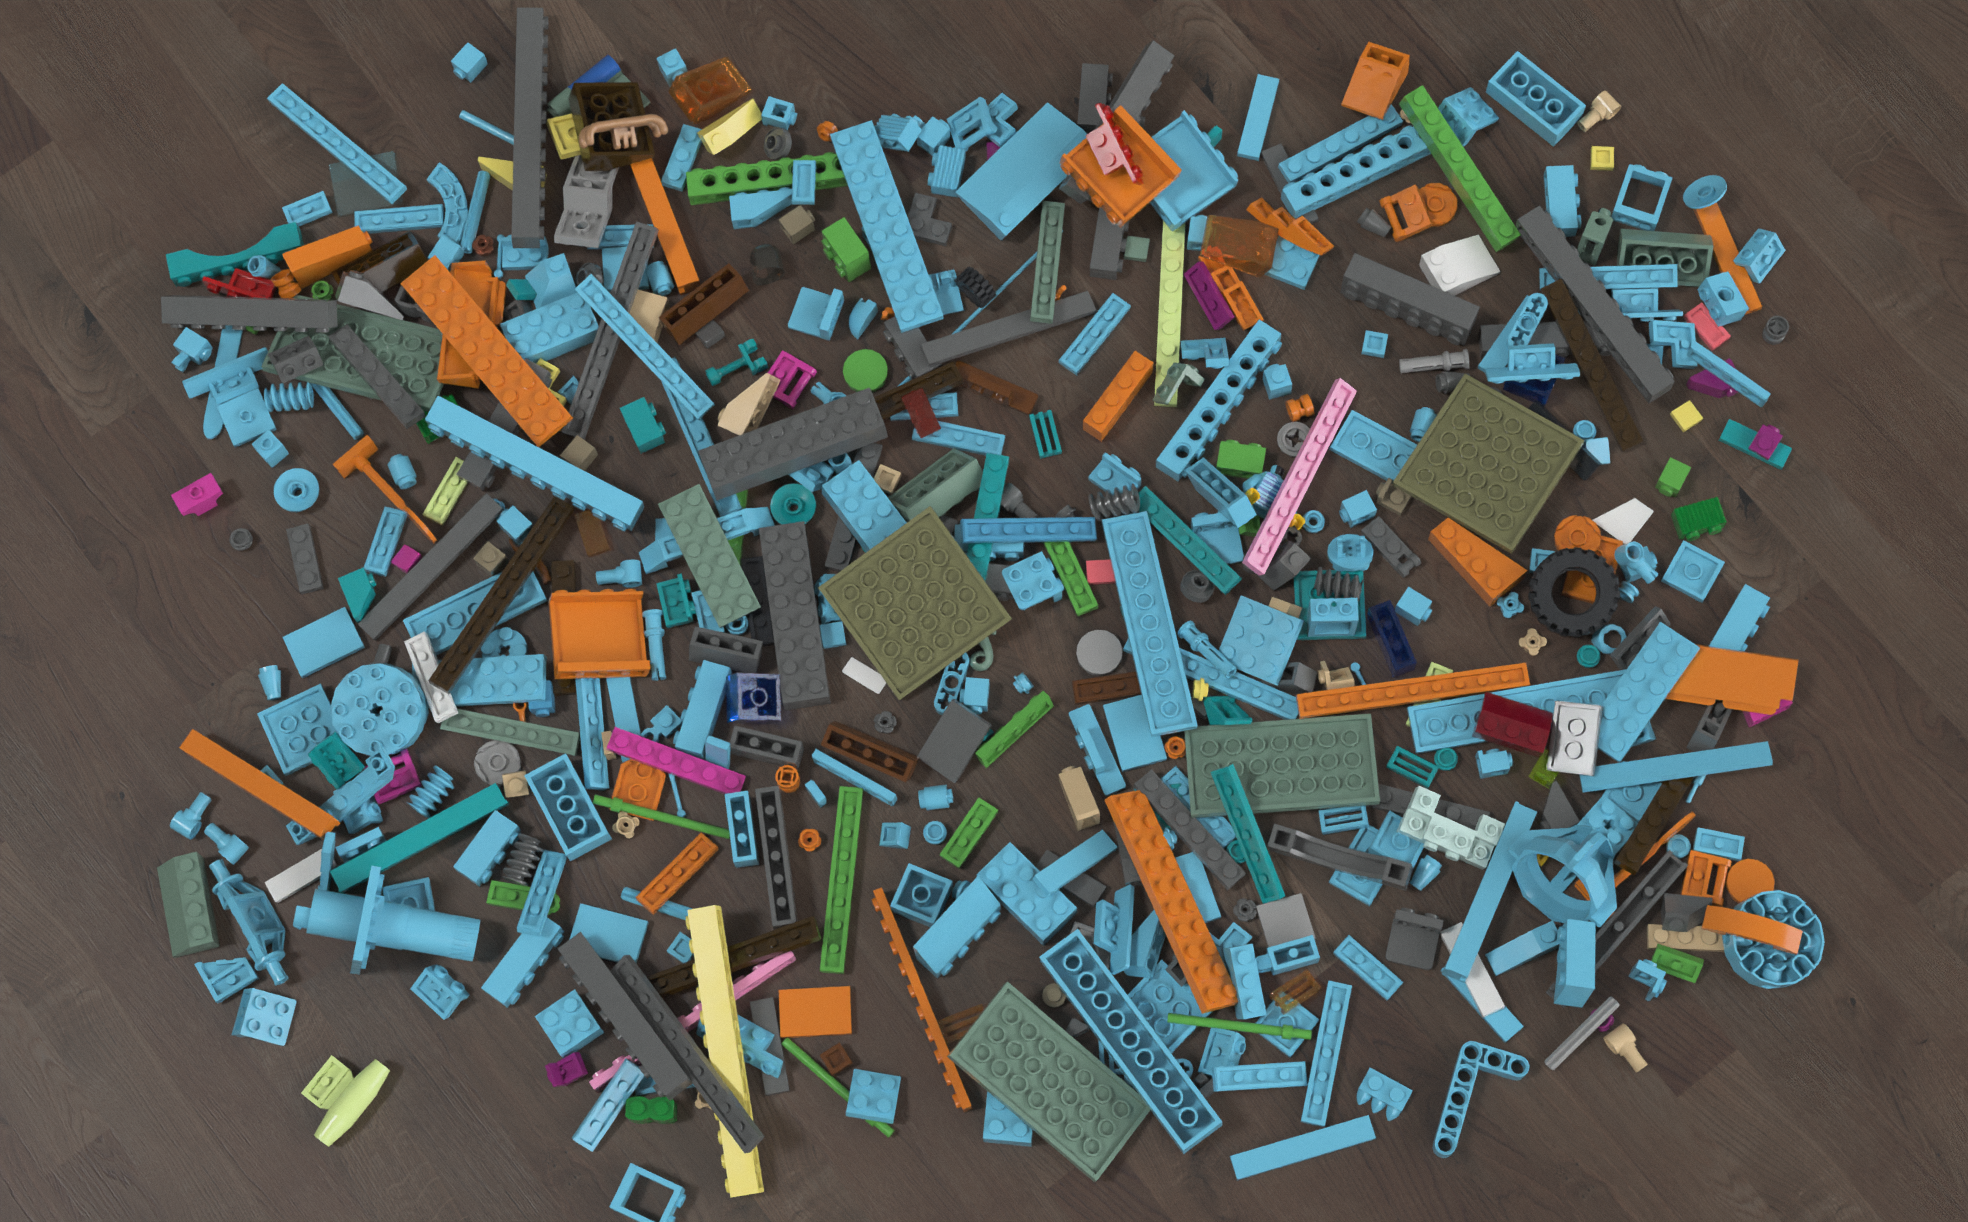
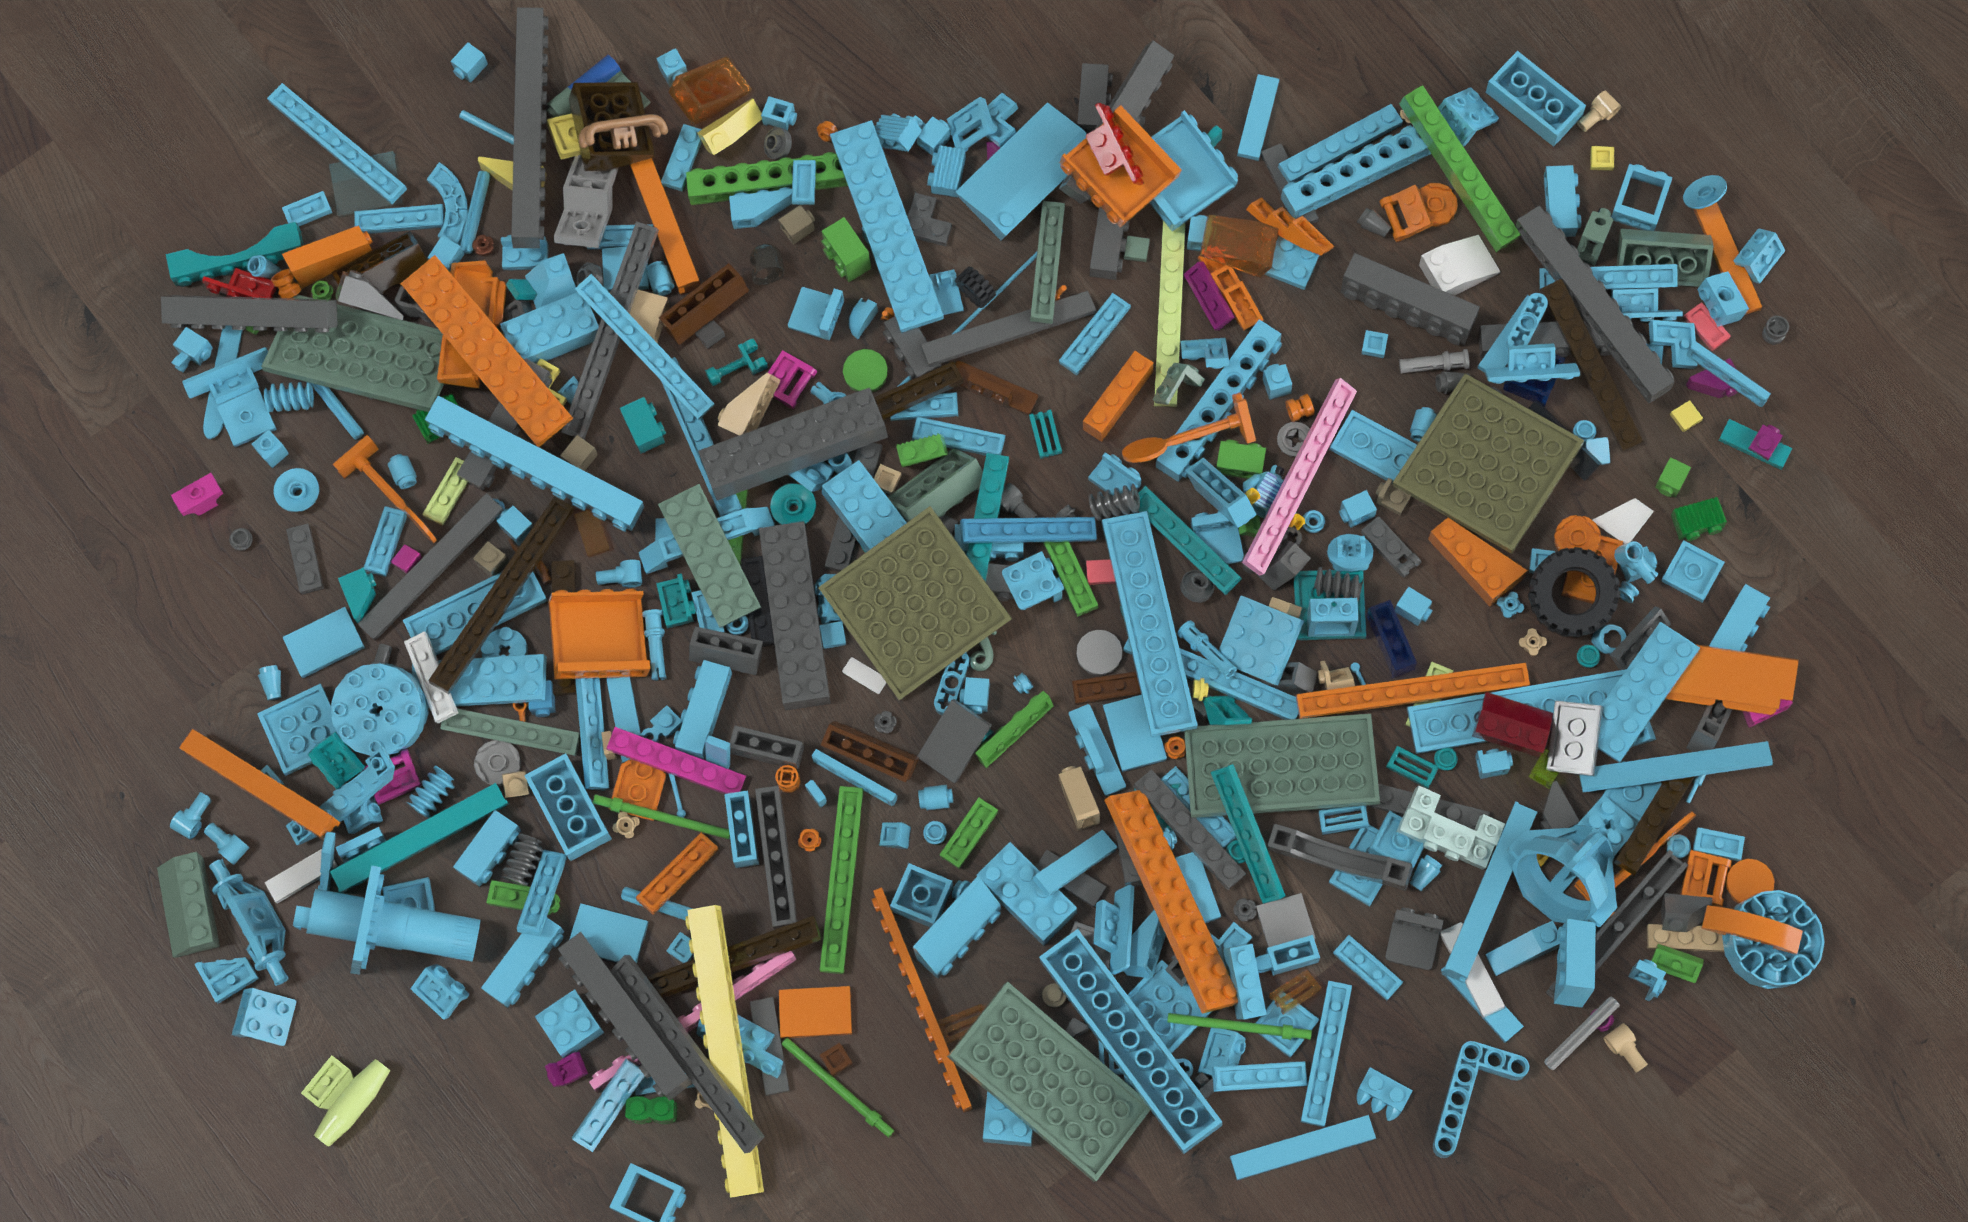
(295, 359): dark grey bracket -> none
(377, 376): dark grey plate -> none
(498, 273): medium azure hinge -> none
(753, 698): clear blue brick -> none
(873, 1096): medium azure plate -> none
(920, 412): clear red plate -> none
(922, 450): none -> bright green brick
(1153, 447): none -> orange piece
(1376, 80): orange slope -> none

